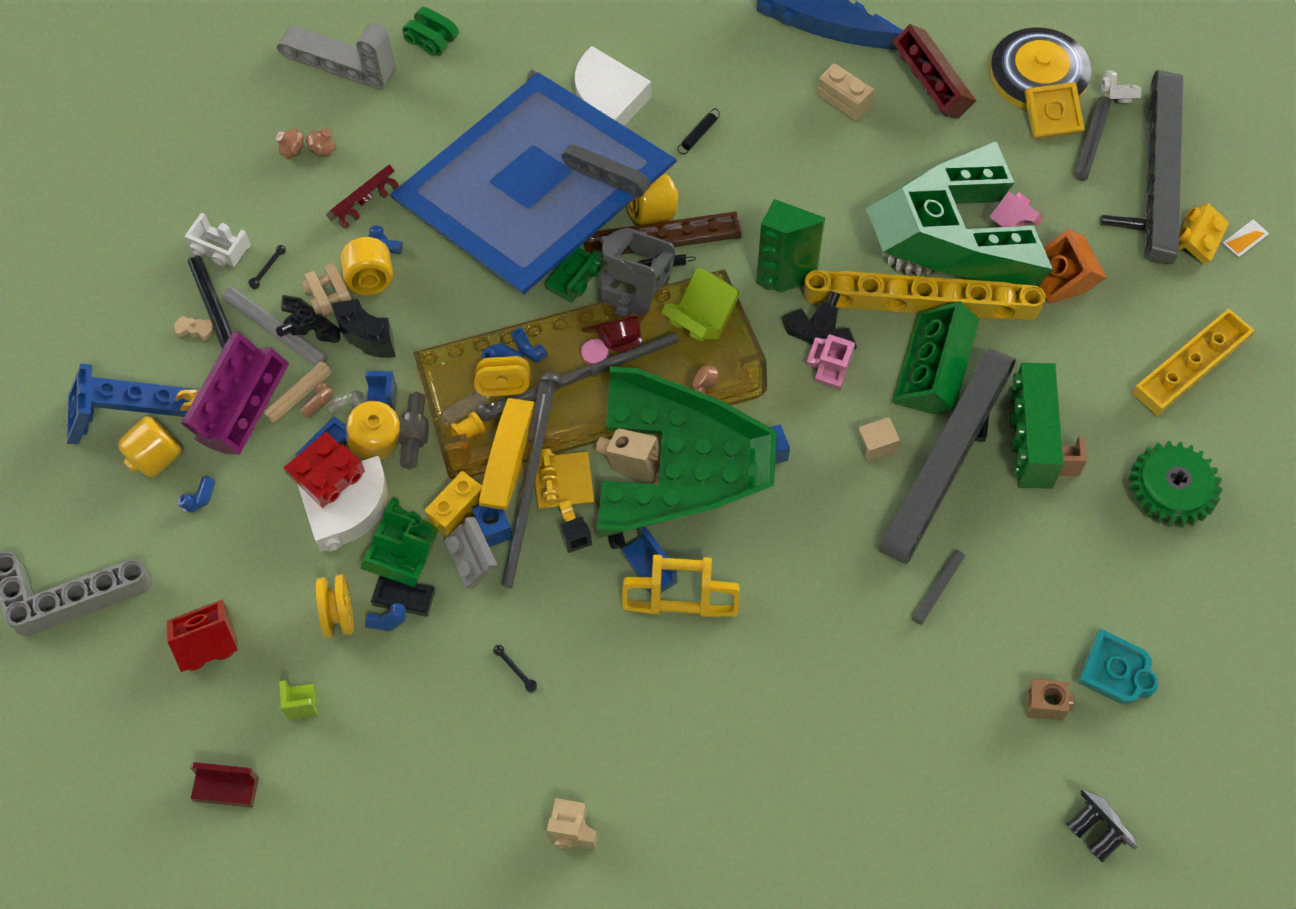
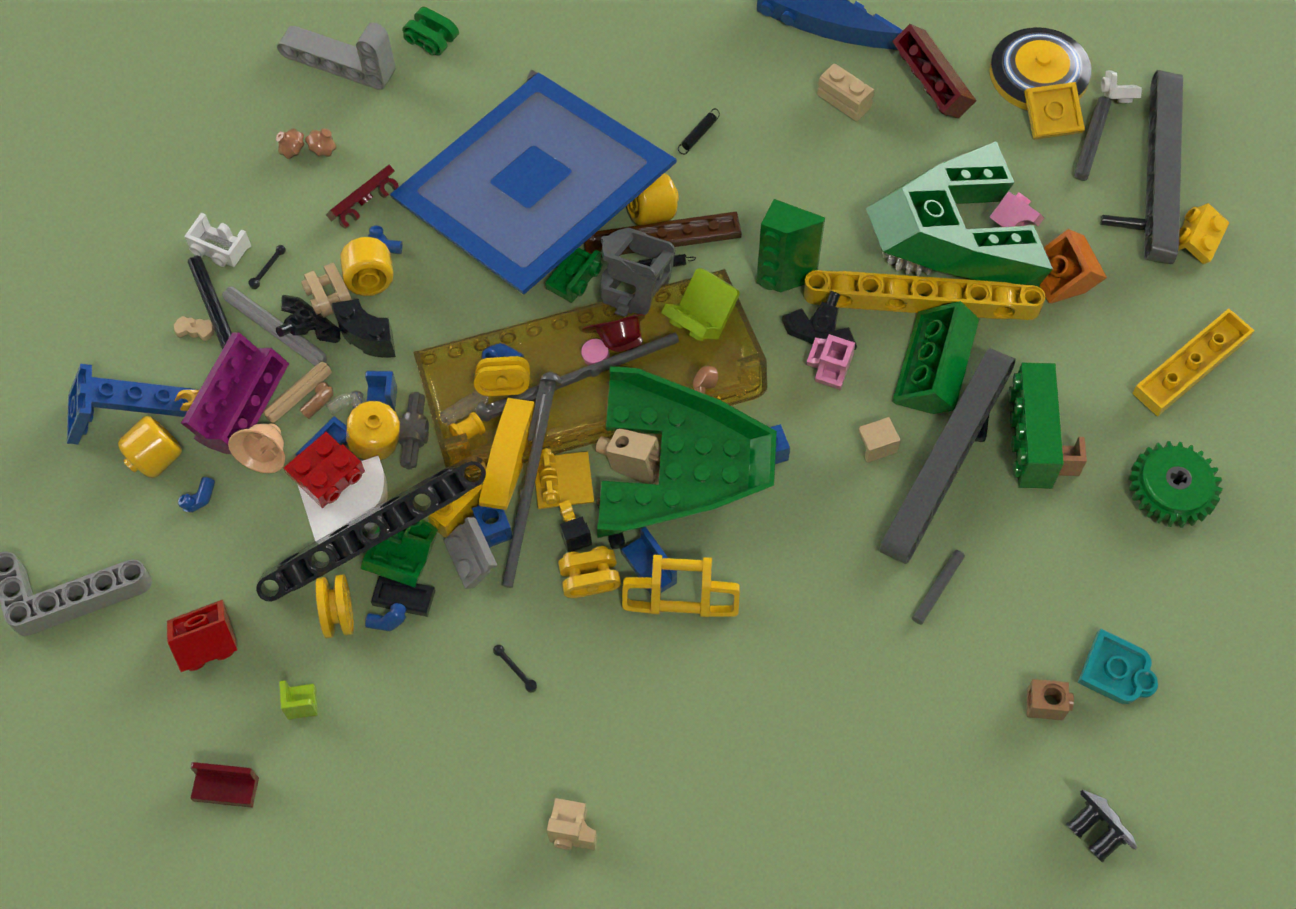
(259, 448): none -> light nougat hat
(353, 538): none -> black beam
(525, 347): blue arm -> none
(589, 572): none -> yellow brick
(606, 170): dark grey beam -> none
(610, 86): white brick -> none
(1245, 238): sticker -> none

